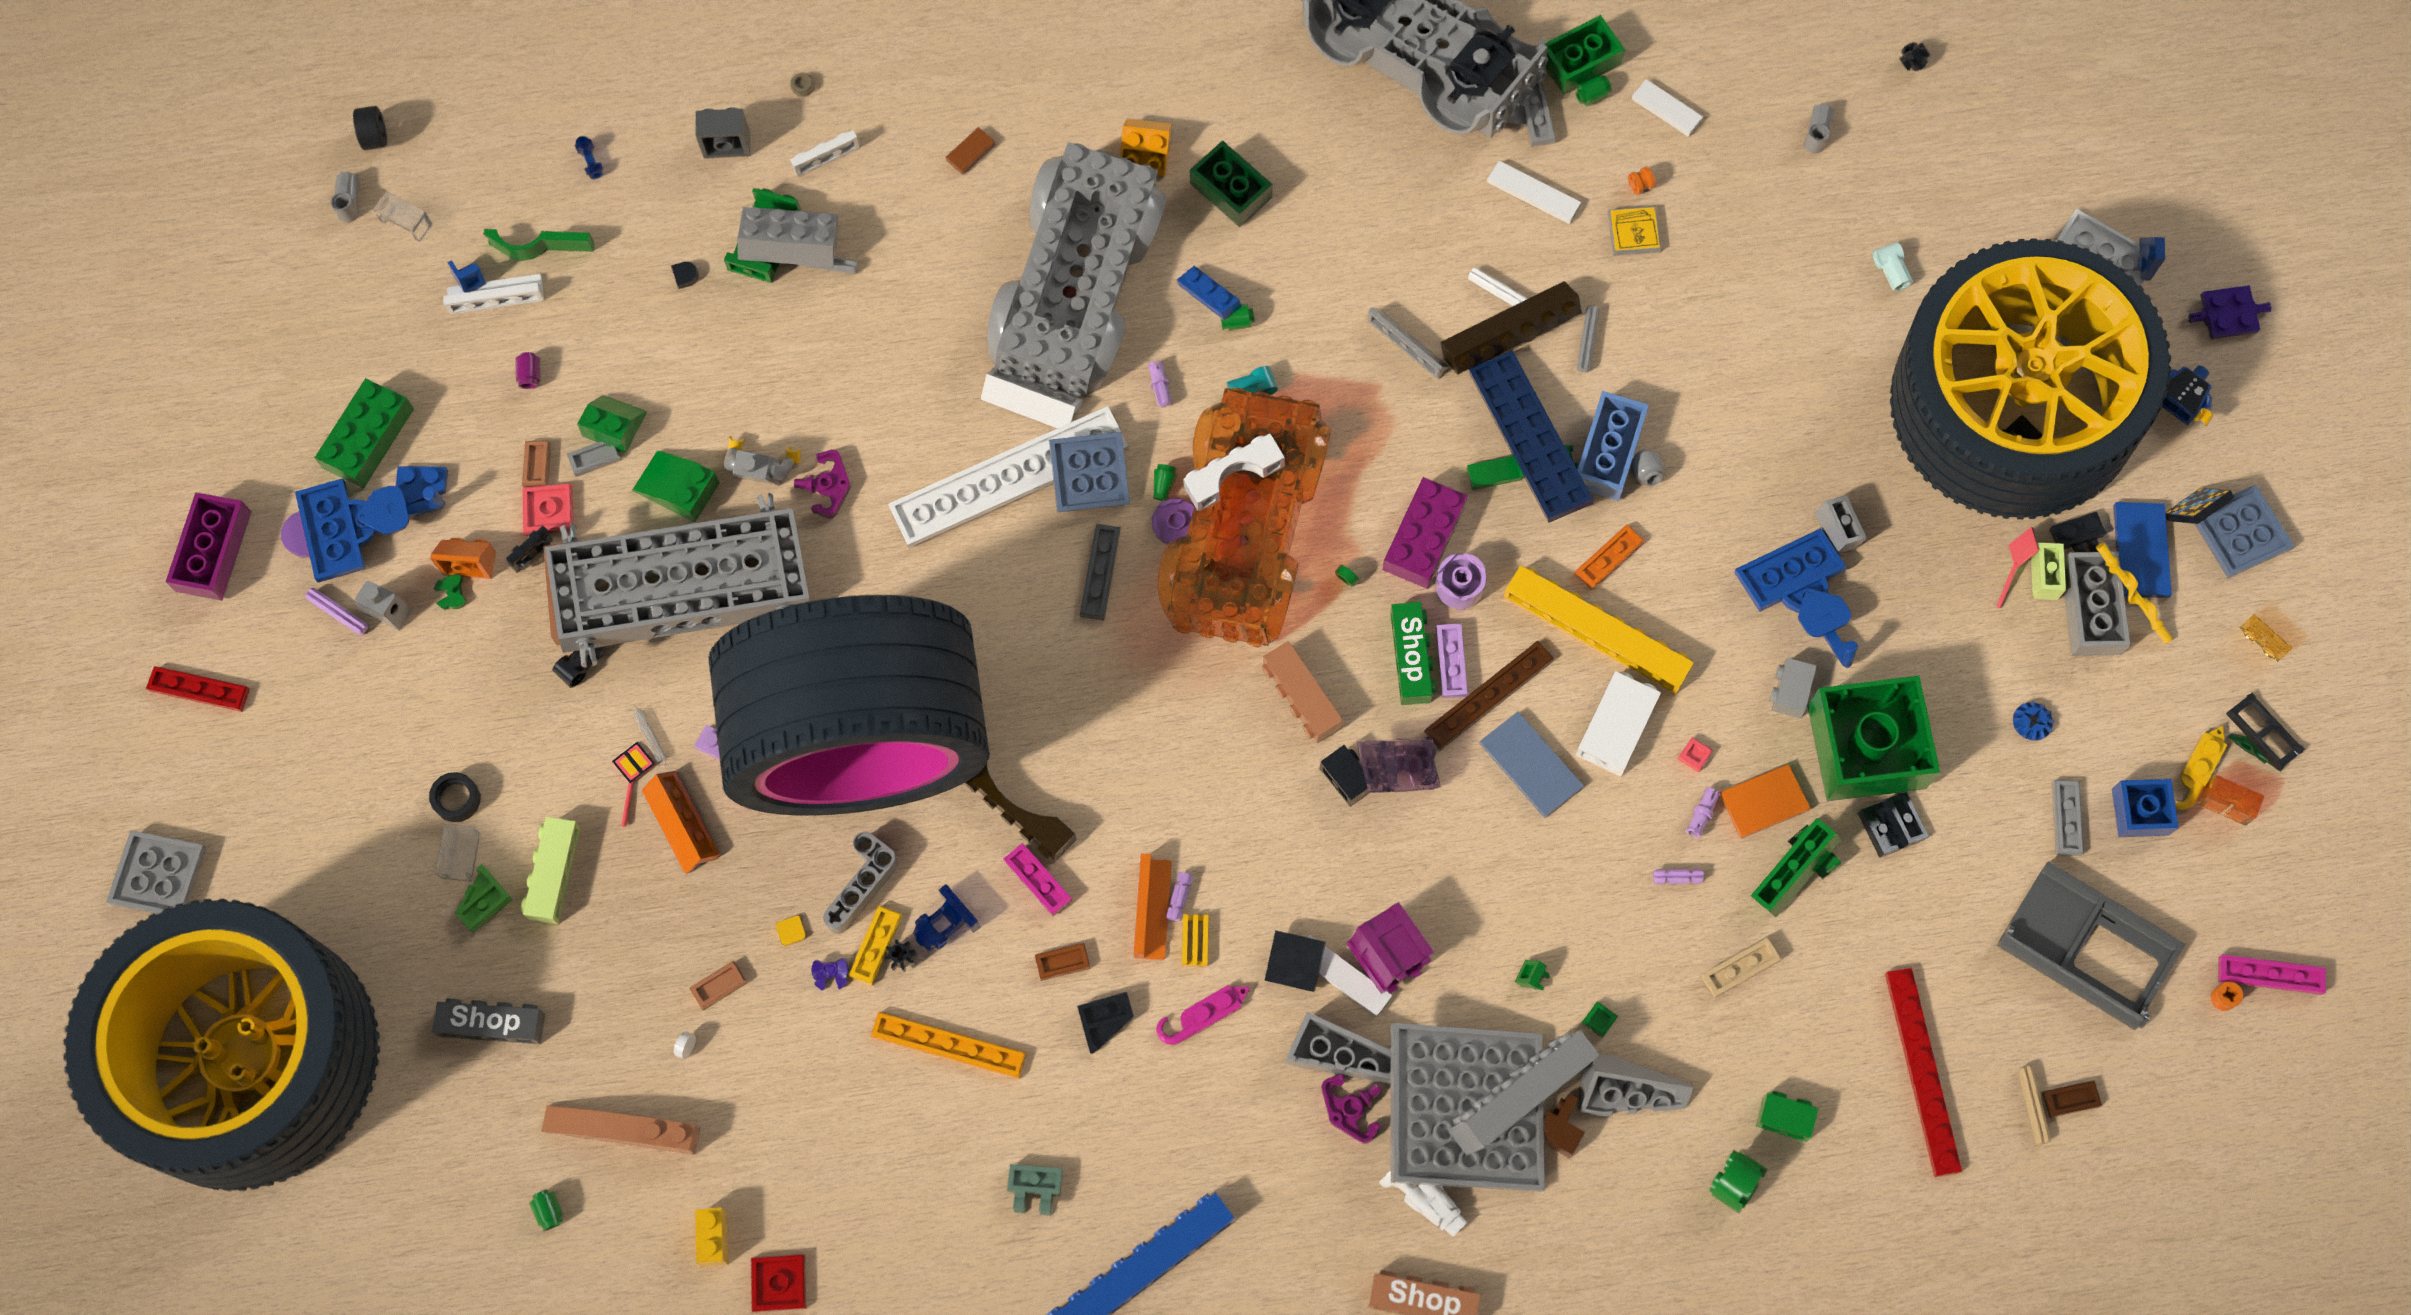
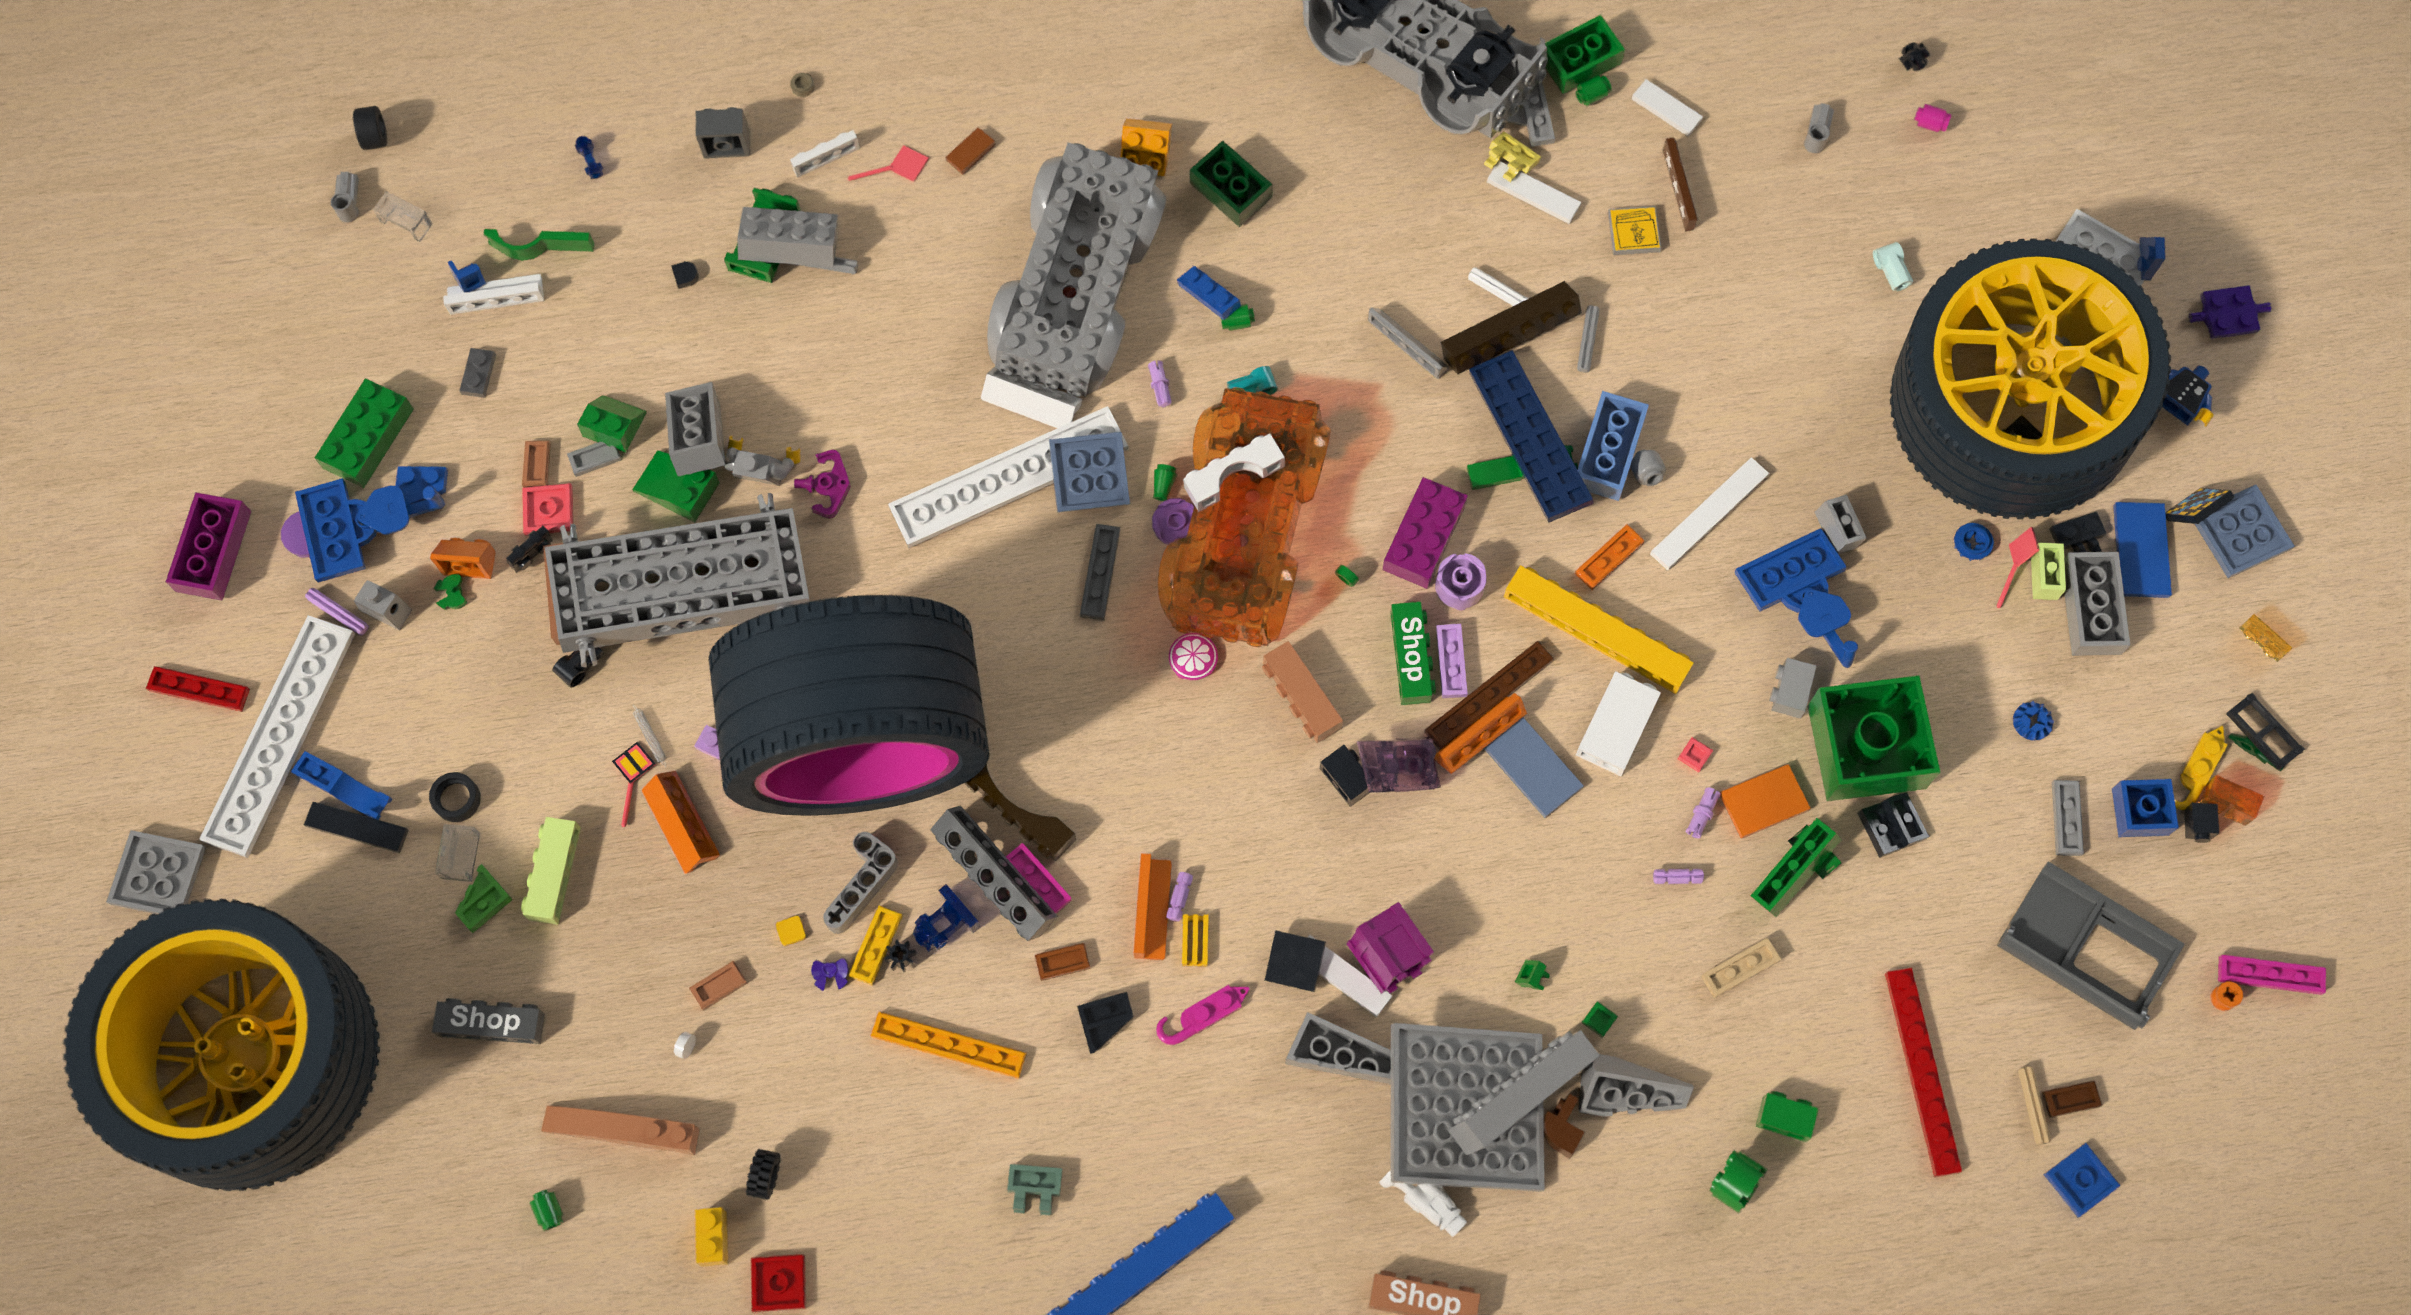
(277, 736): none -> white plate
(340, 785): none -> blue piece
(356, 827): none -> black tile
(477, 372): none -> flat silver plate
(527, 370): magenta brick -> none
(694, 429): none -> light grey brick
(763, 1174): none -> black tyre
(906, 163): none -> coral piece
(989, 858): none -> dark grey brick
(1193, 656): none -> dish
(1346, 1111): magenta piece -> none
(1481, 733): none -> orange panel
(1513, 151): none -> light yellow plate
(1641, 180): orange wheel -> none
(1680, 184): none -> reddish brown tile
(1709, 513): none -> white tile
(1932, 118): none -> dark pink brick
(1981, 536): none -> blue gear
(2082, 1180): none -> blue tile
(2133, 596): yellow piece -> none
(2201, 822): none -> black brick

